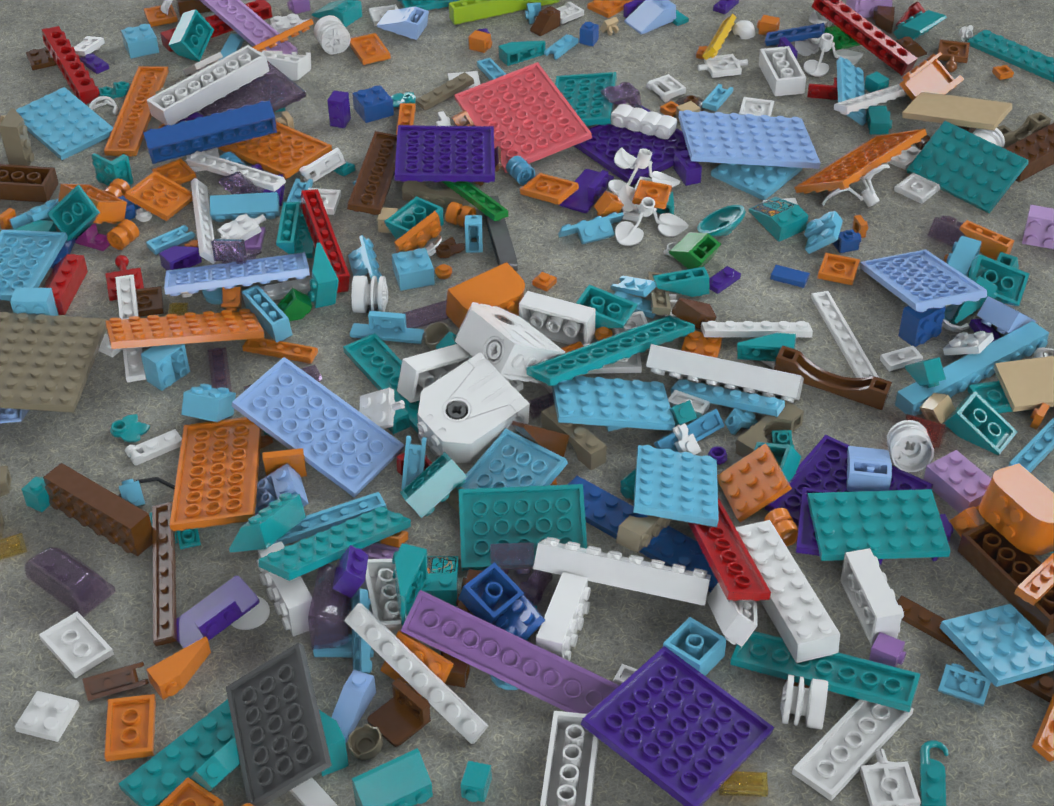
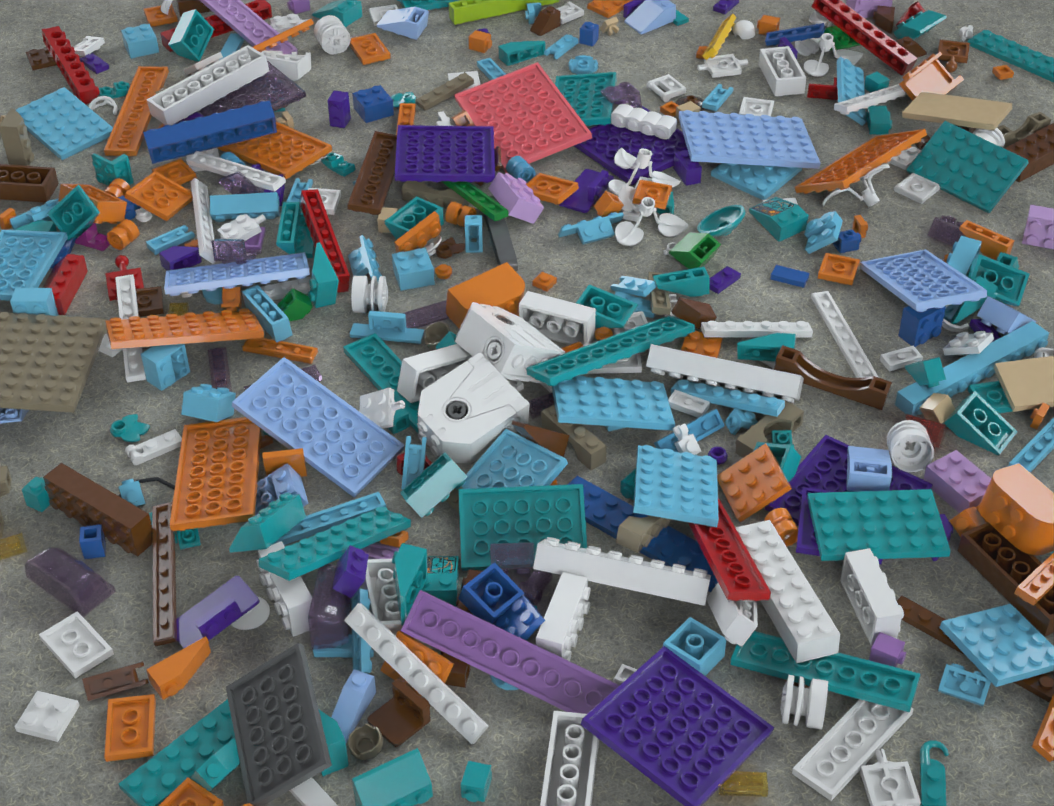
(92, 542): none -> blue brick
(323, 165): white plate -> none
(516, 197): none -> lavender brick
(583, 65): none -> medium azure tile
(683, 413): teal brick -> none

